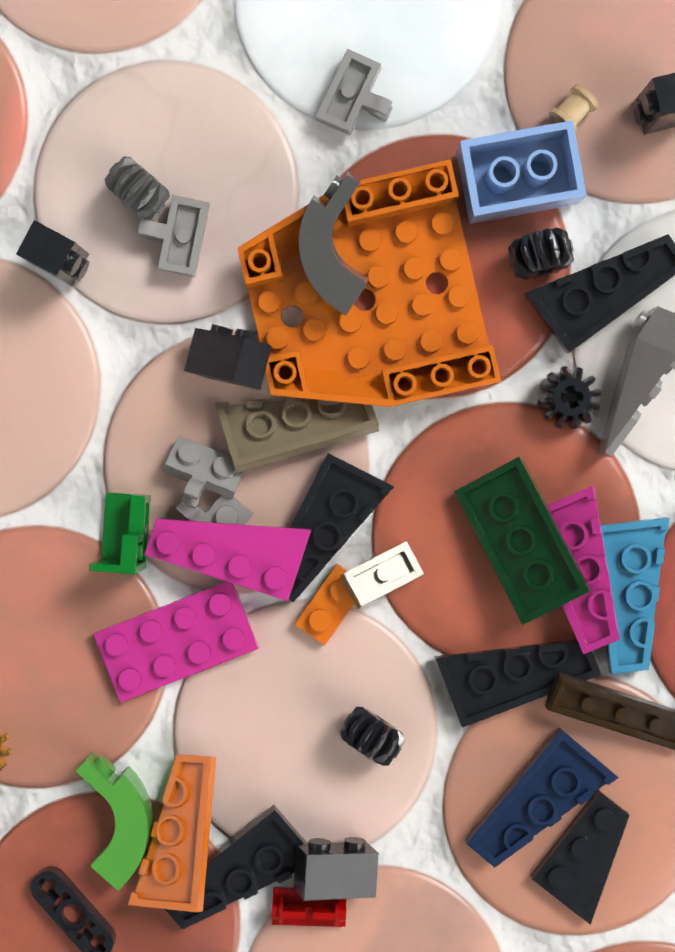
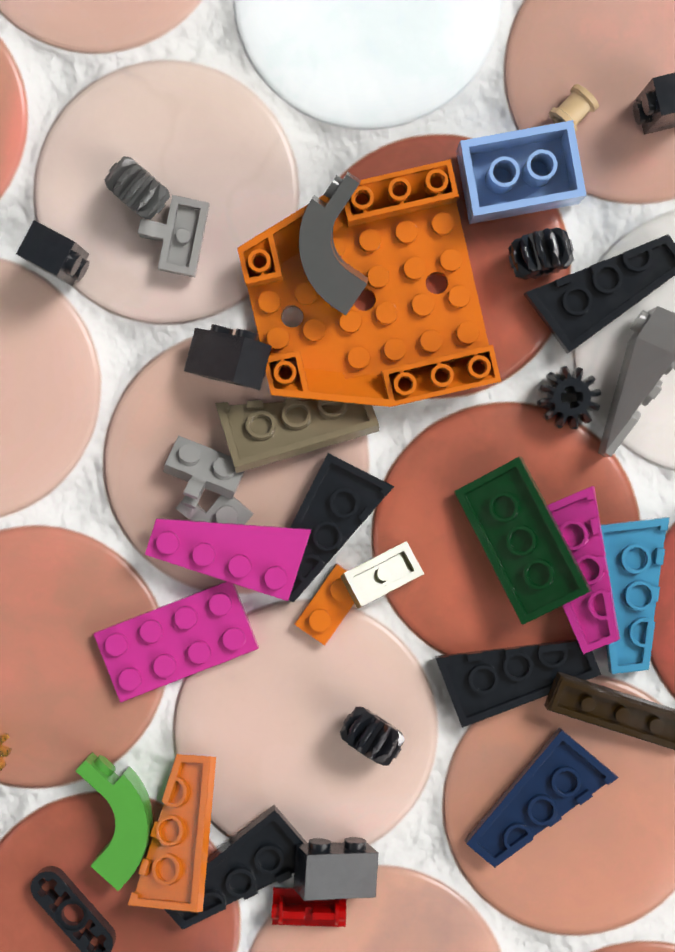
(124, 534): green panel -> none
(352, 93): light grey plate -> none
(583, 856): black wing -> none

